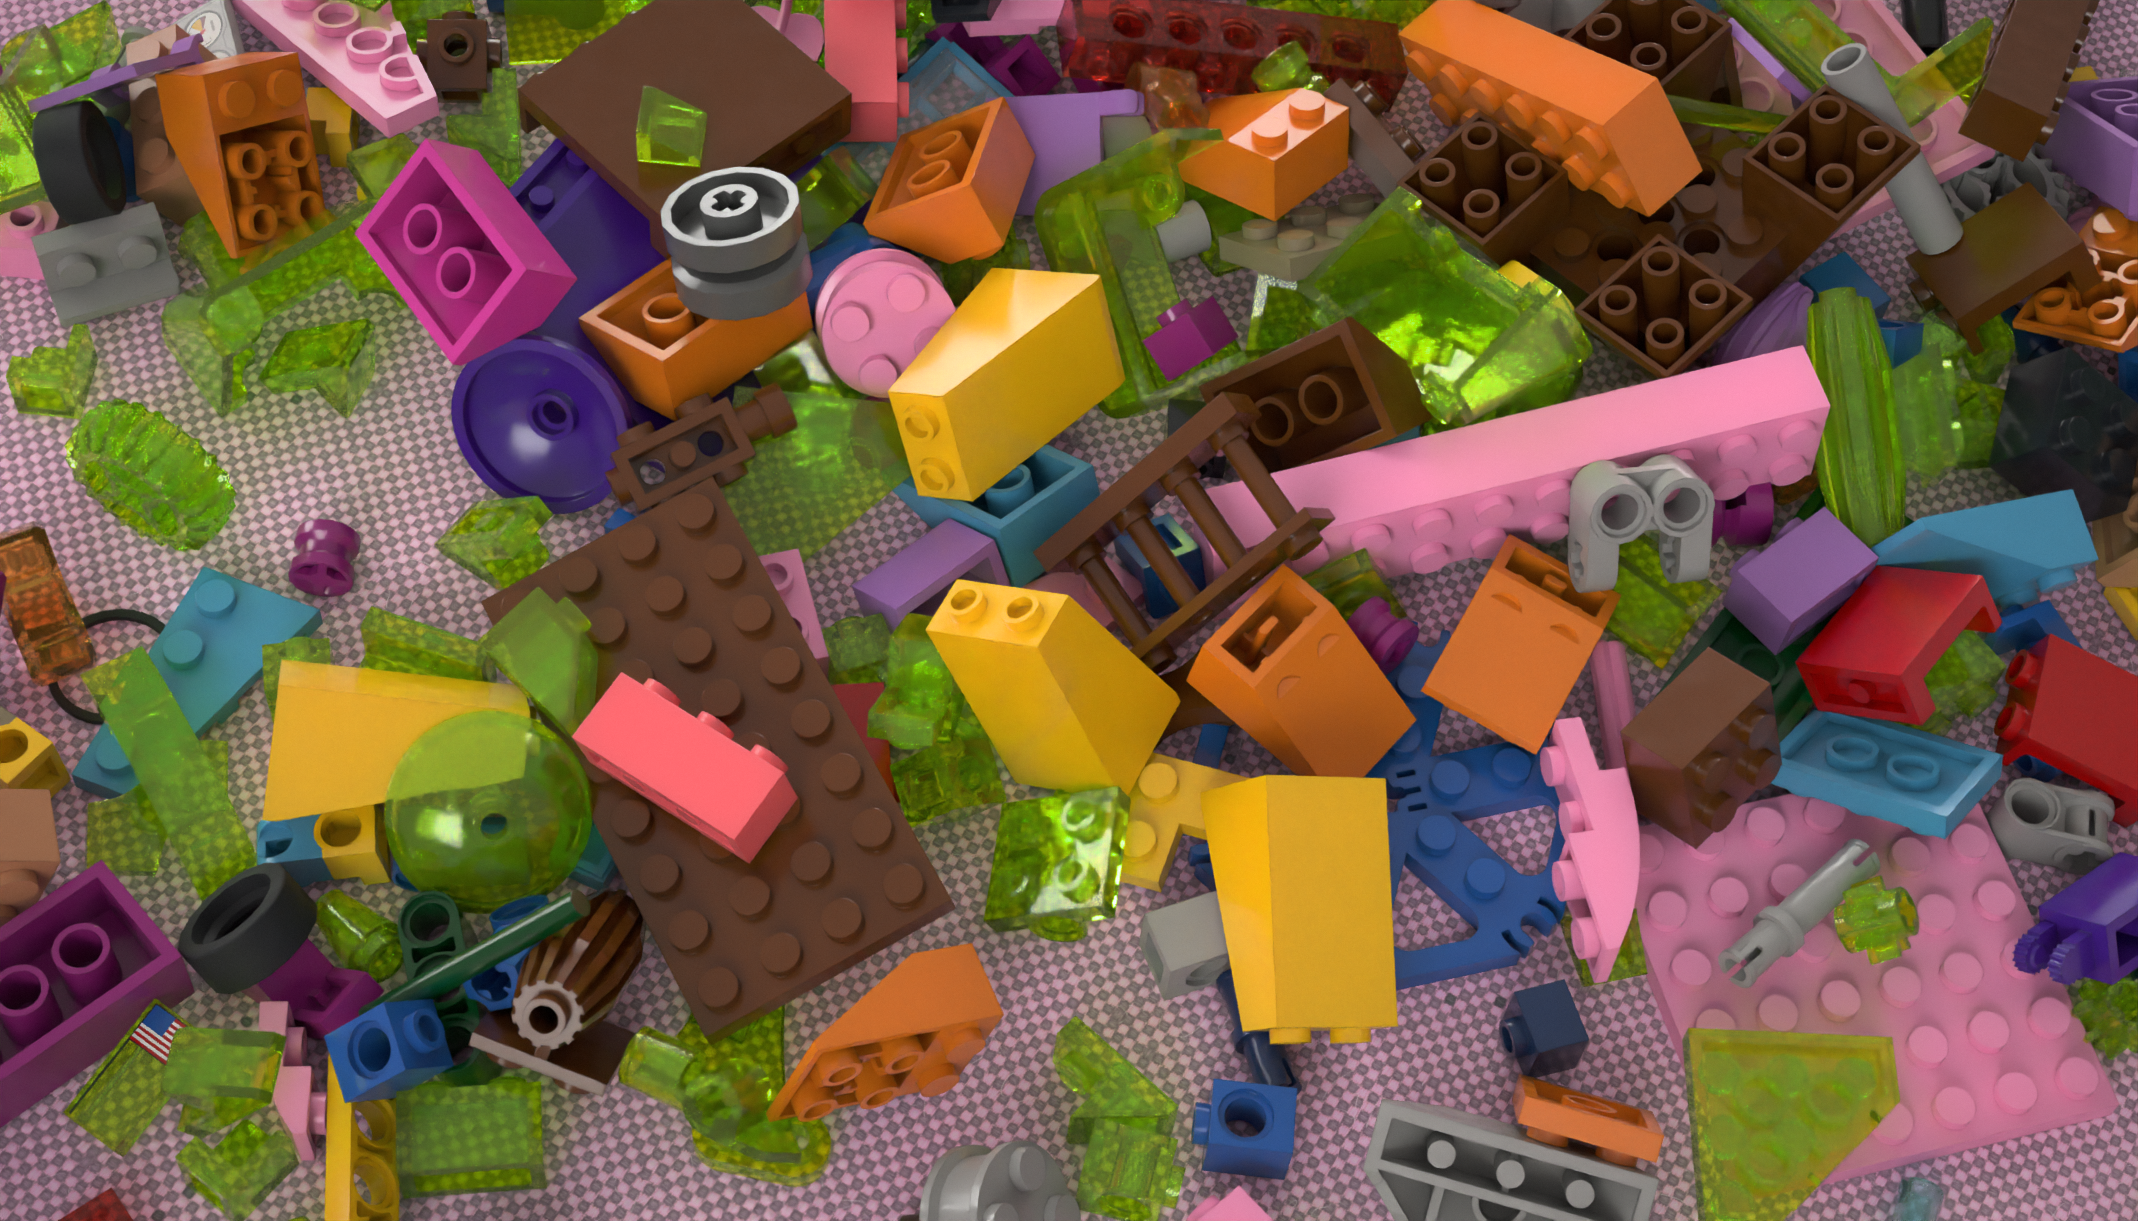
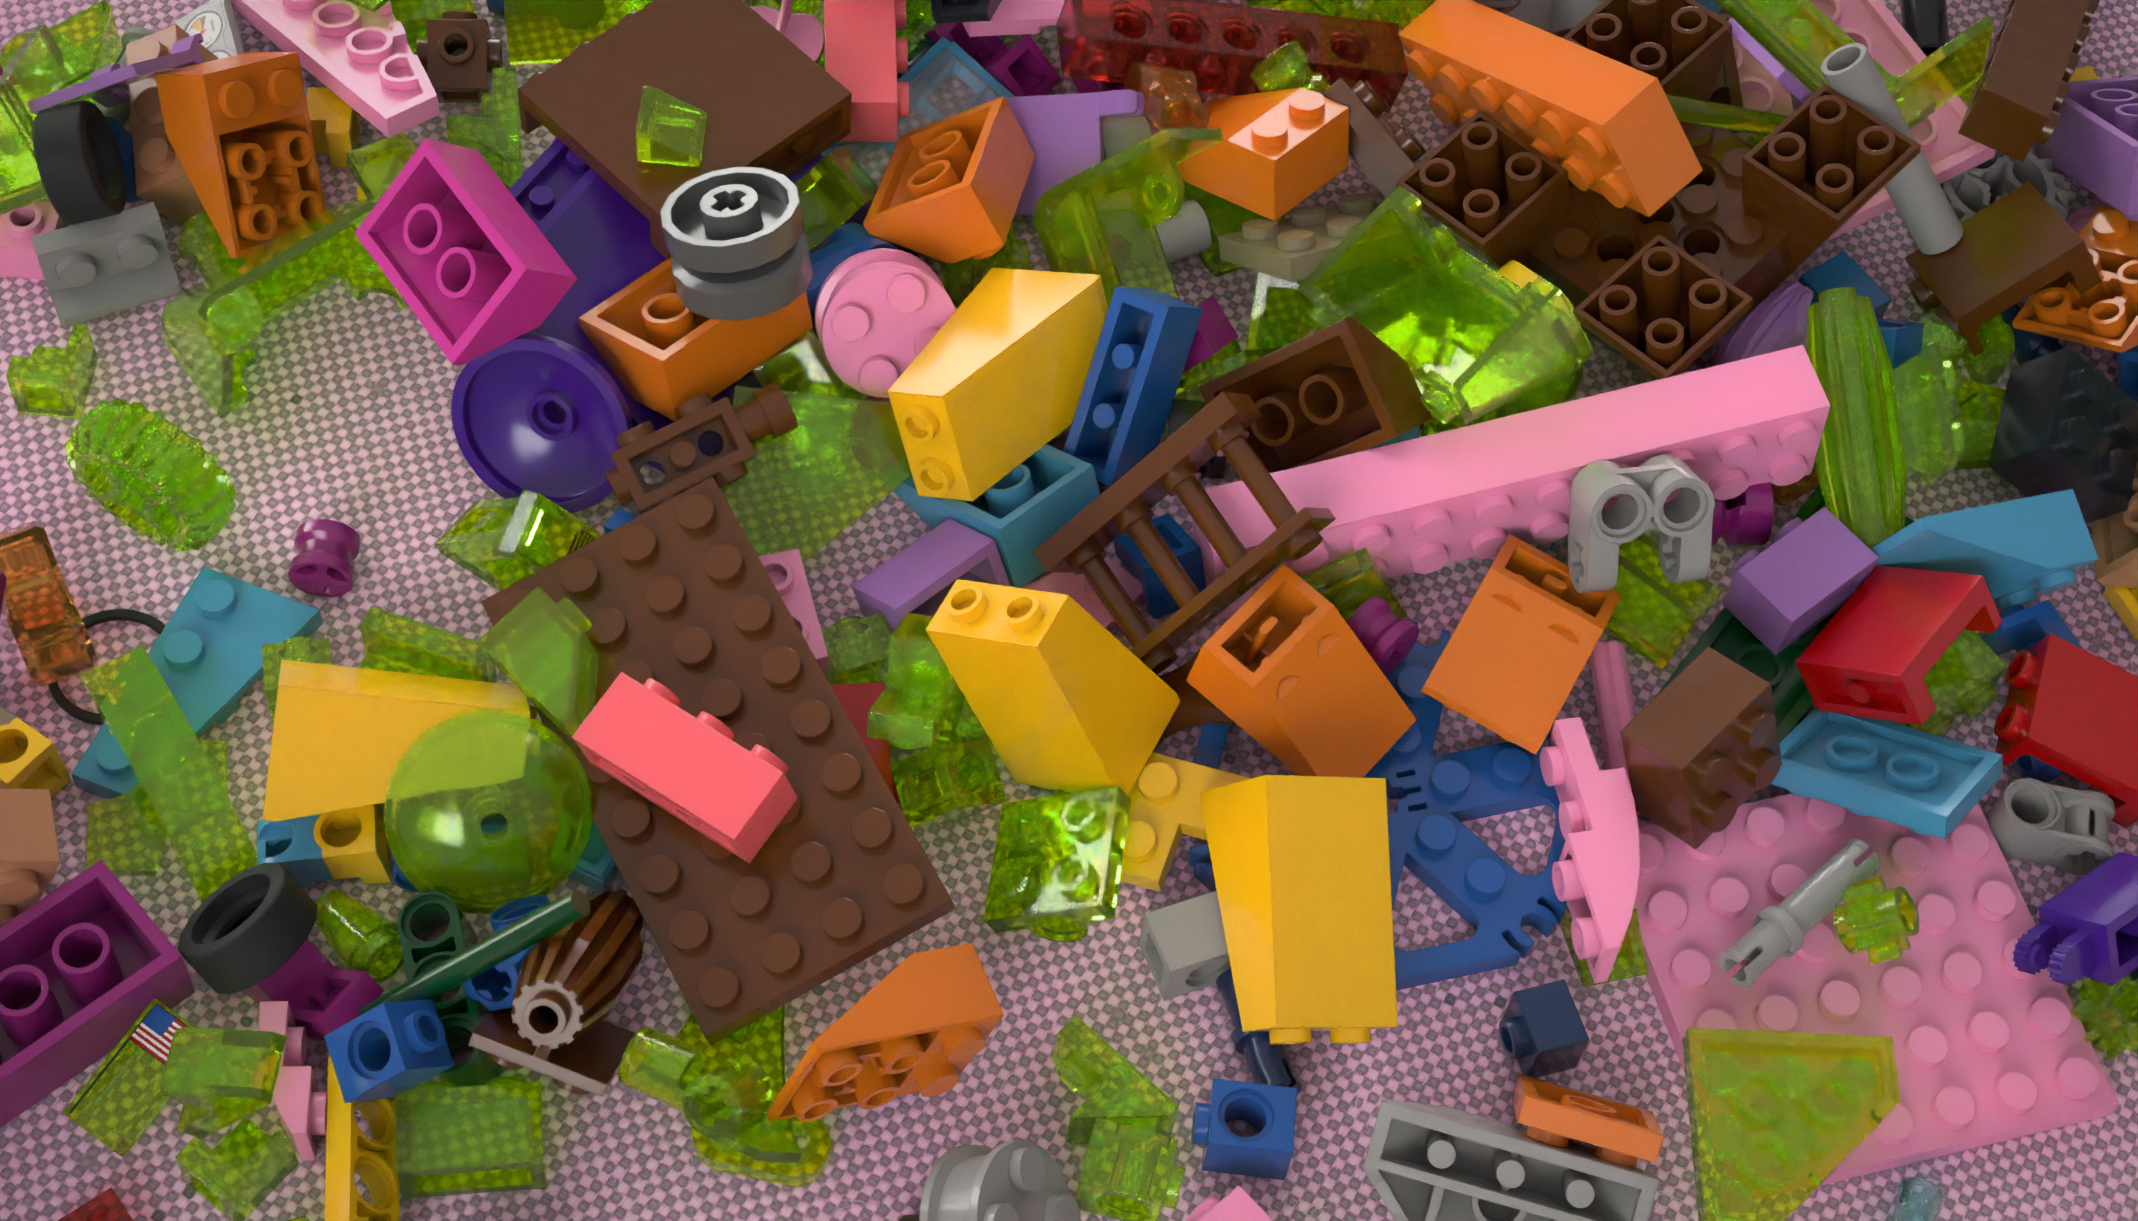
(330, 358): clear neon green slope -> none
(543, 532): none -> clear neon green tile
(1132, 380): none -> blue brick

